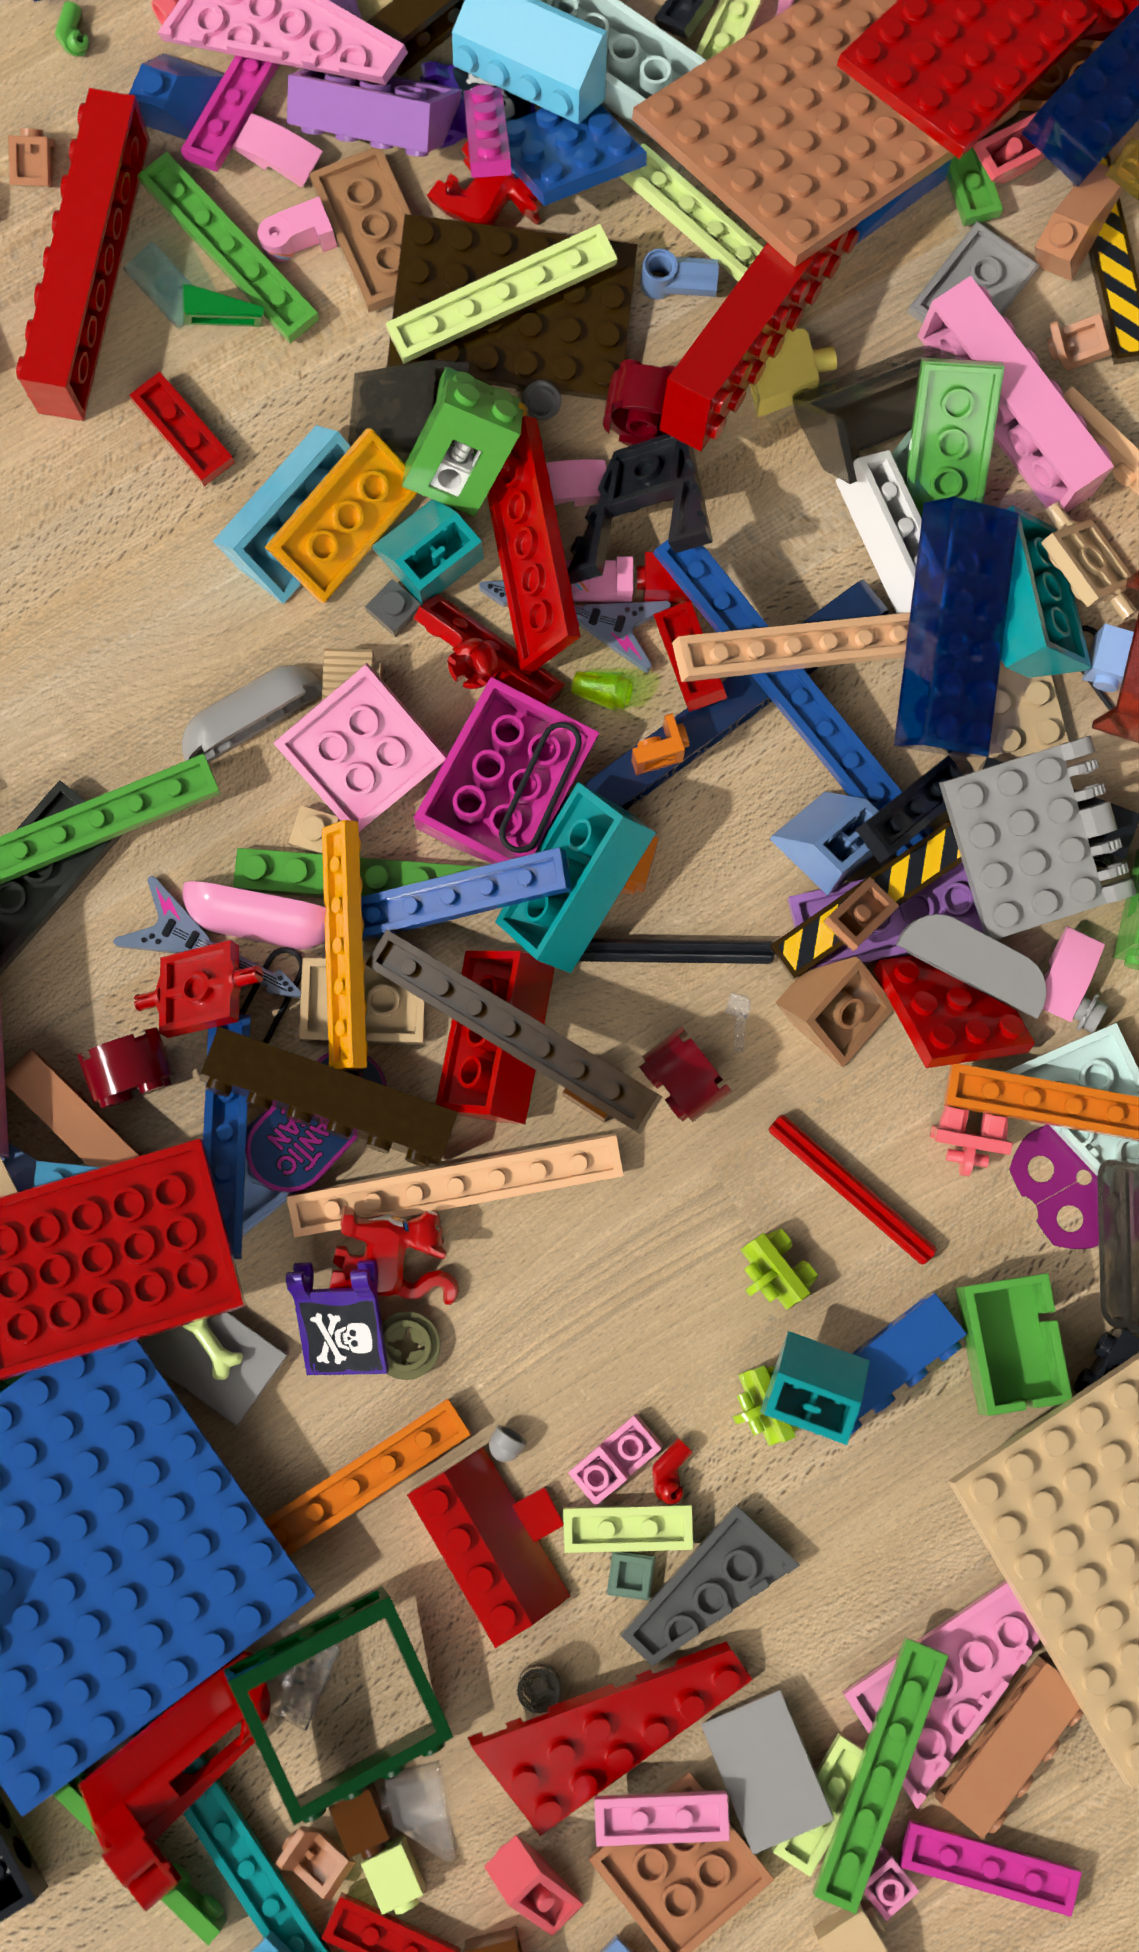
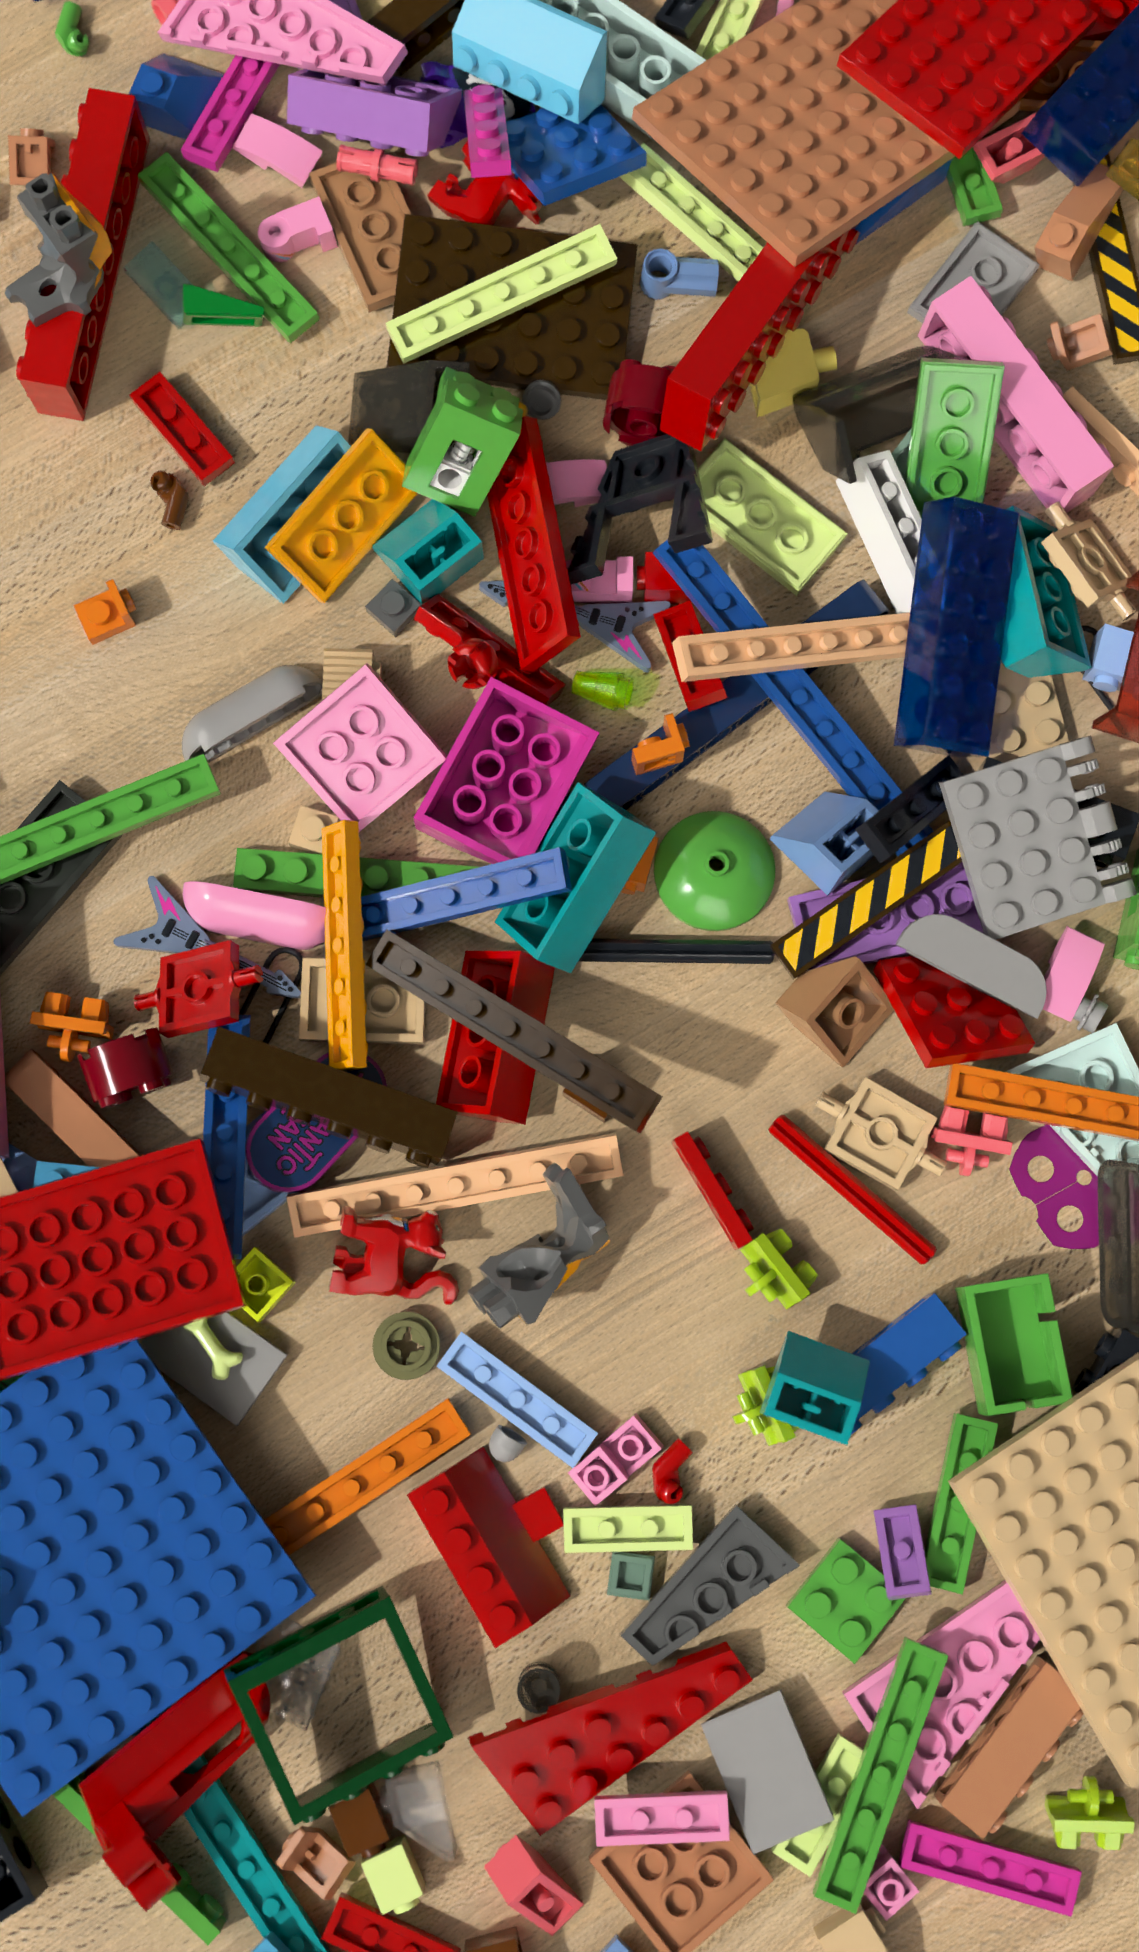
(54, 1017): none -> orange hips
(71, 252): none -> dark grey hips
(106, 613): none -> orange bracket
(174, 497): none -> reddish brown arm
(262, 1283): none -> neon yellow piece
(339, 1325): flag -> none
(377, 165): none -> coral pin
(517, 1399): none -> light blue plate
(530, 1273): none -> dark grey hips
(532, 844): black piece -> none
(685, 1075): dark red brick -> none
(710, 897): none -> bright green dish
(713, 1189): none -> red plate
(738, 1006): clear hand -> none
(766, 518): none -> yellowish green tile
(844, 1601): none -> bright green plate
(860, 914): nougat slope -> none
(880, 1134): none -> tan plate
(902, 1552): none -> medium lavender plate
(951, 1530): none -> bright green plate
(1089, 1812): none -> lime hips

